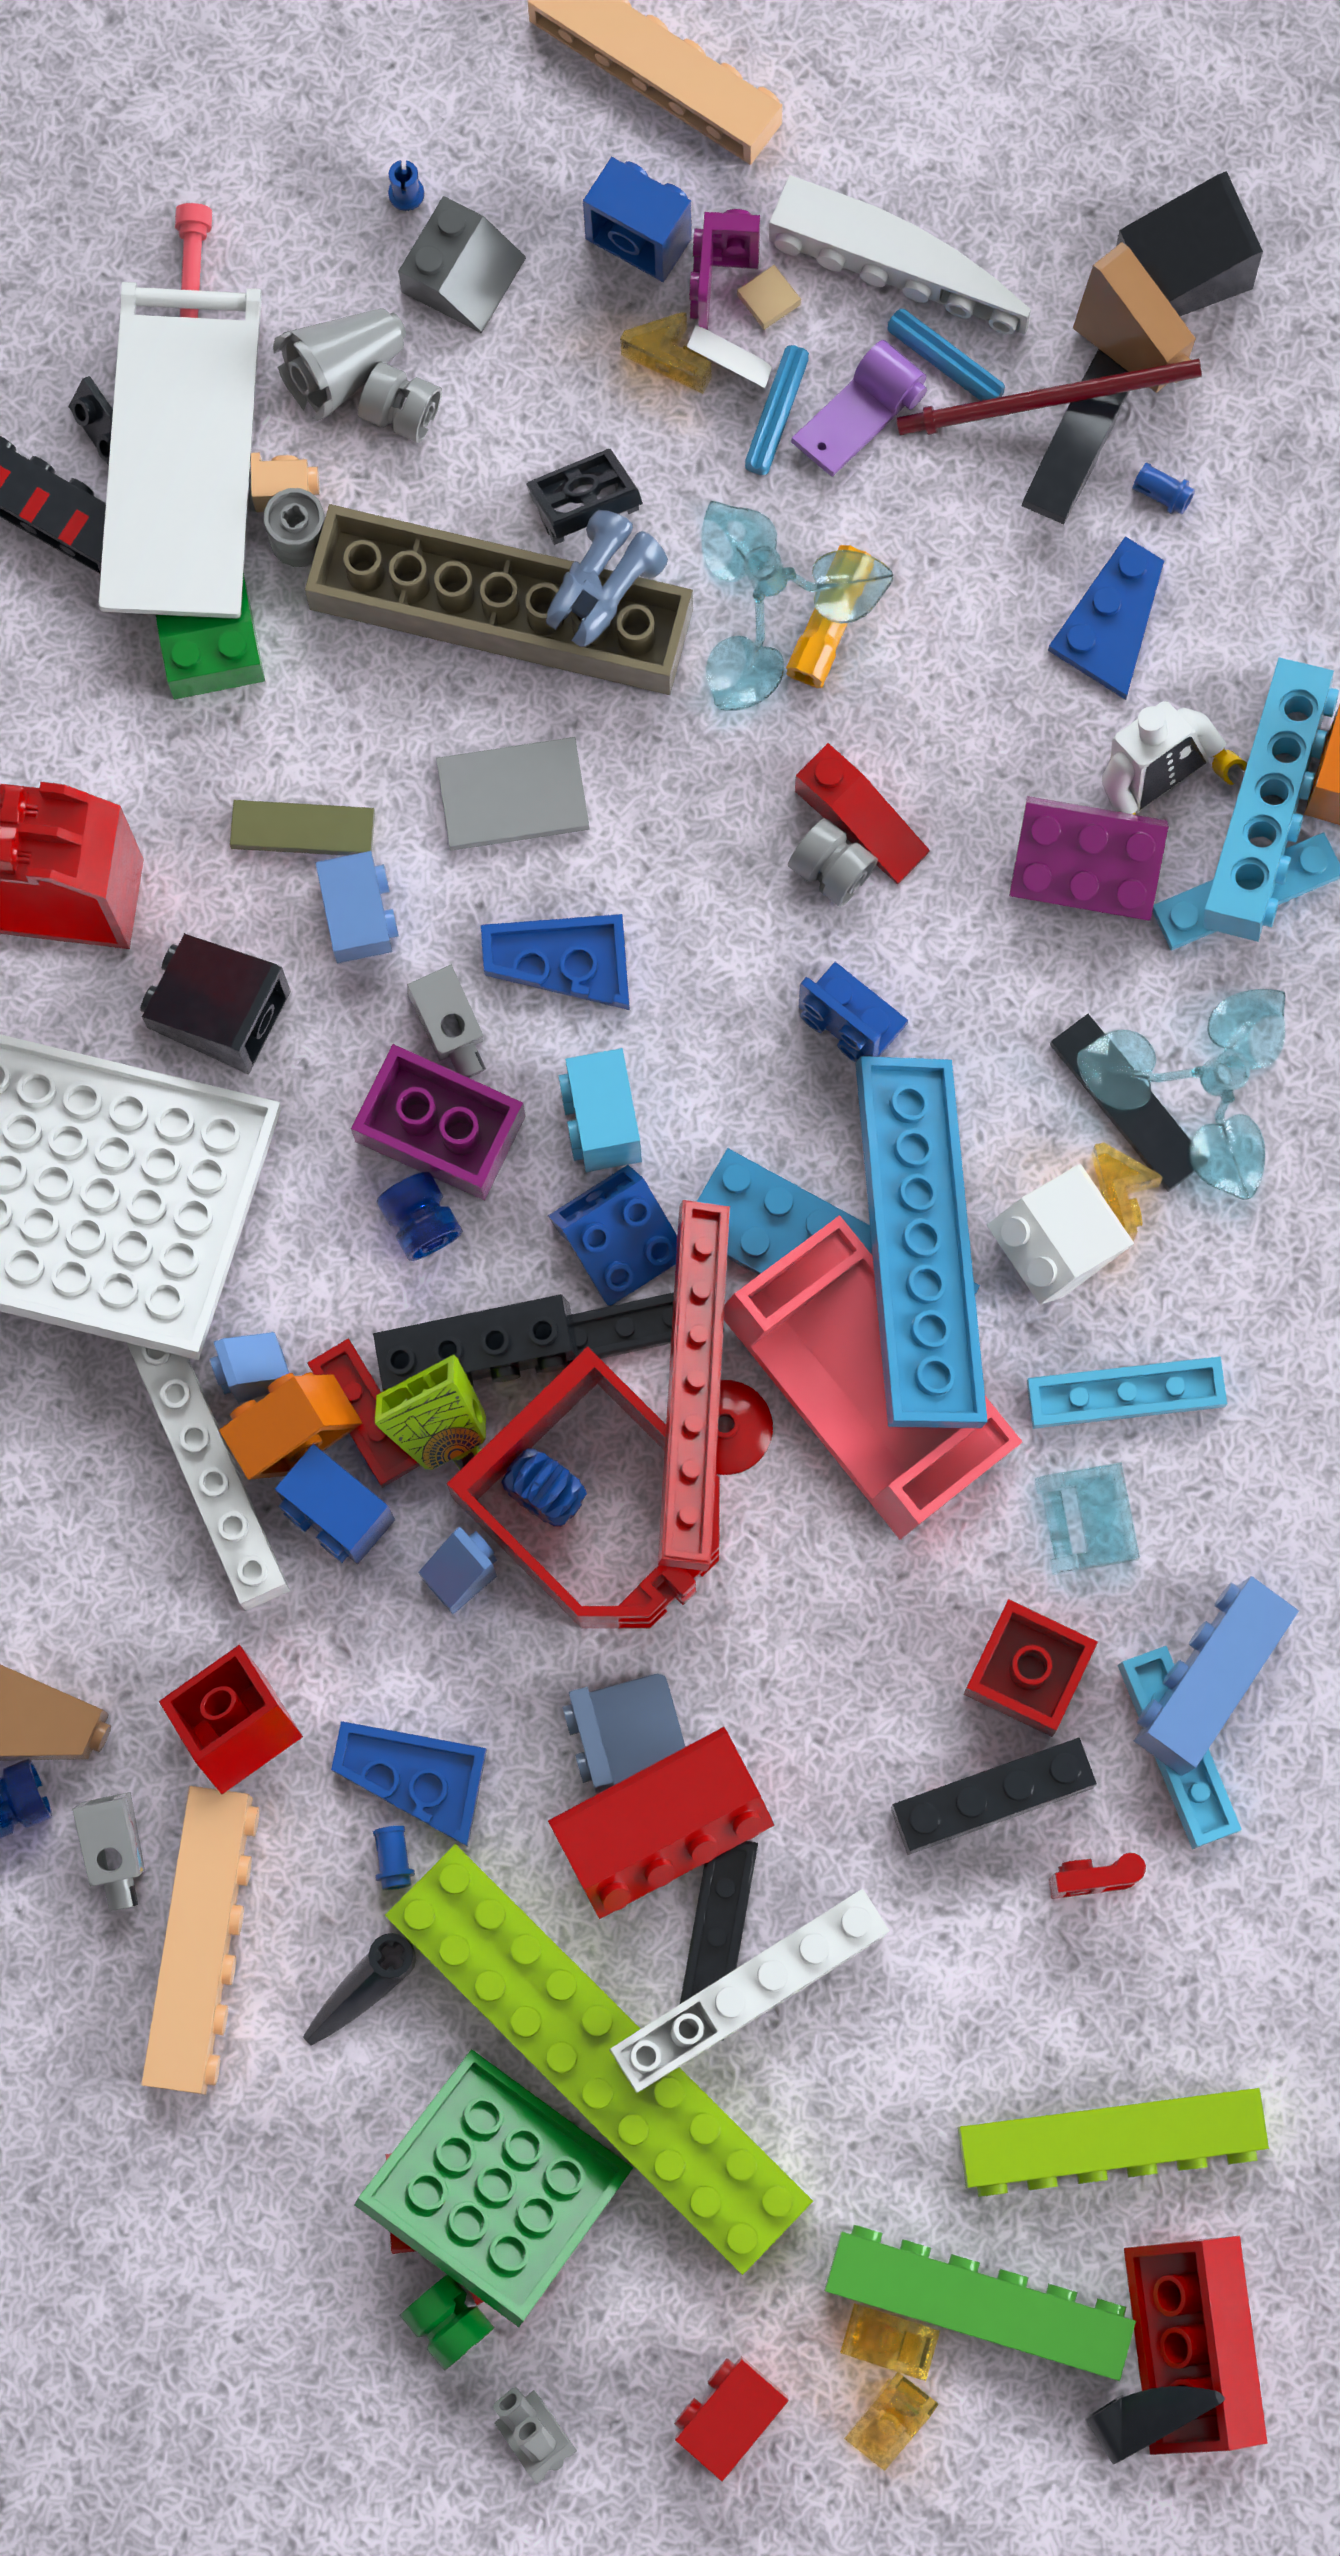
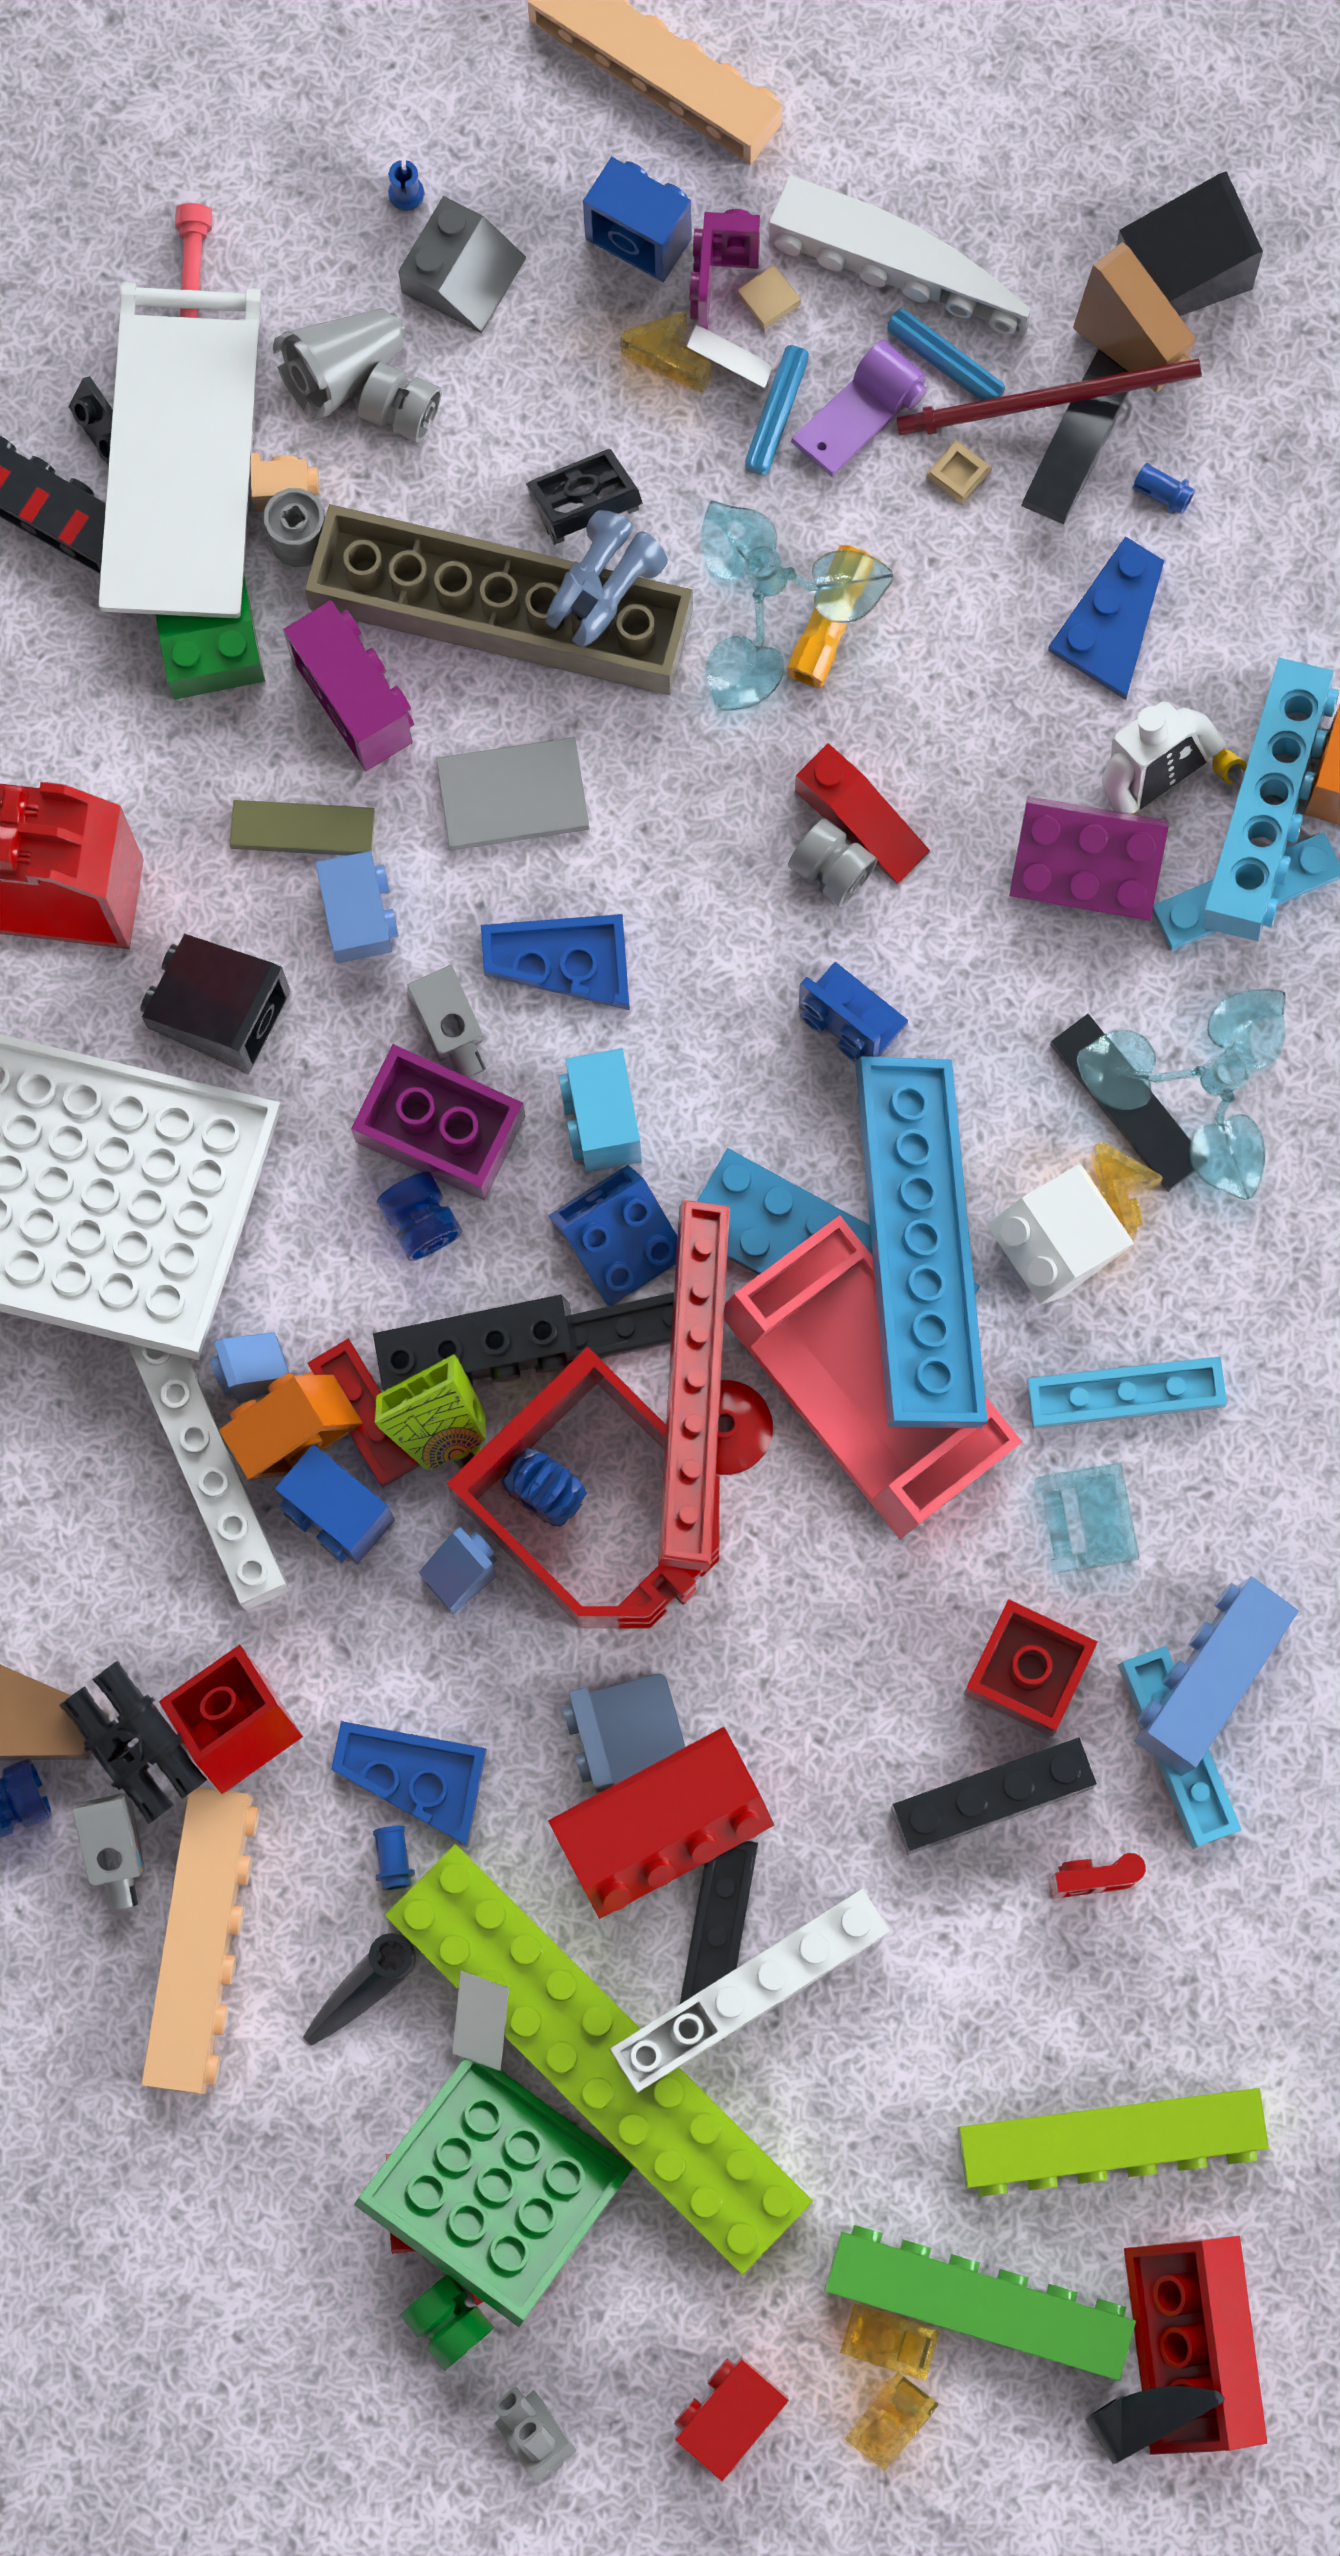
(139, 1720): none -> black pin
(350, 684): none -> magenta brick
(480, 2020): none -> white sticker
(958, 472): none -> tan tile

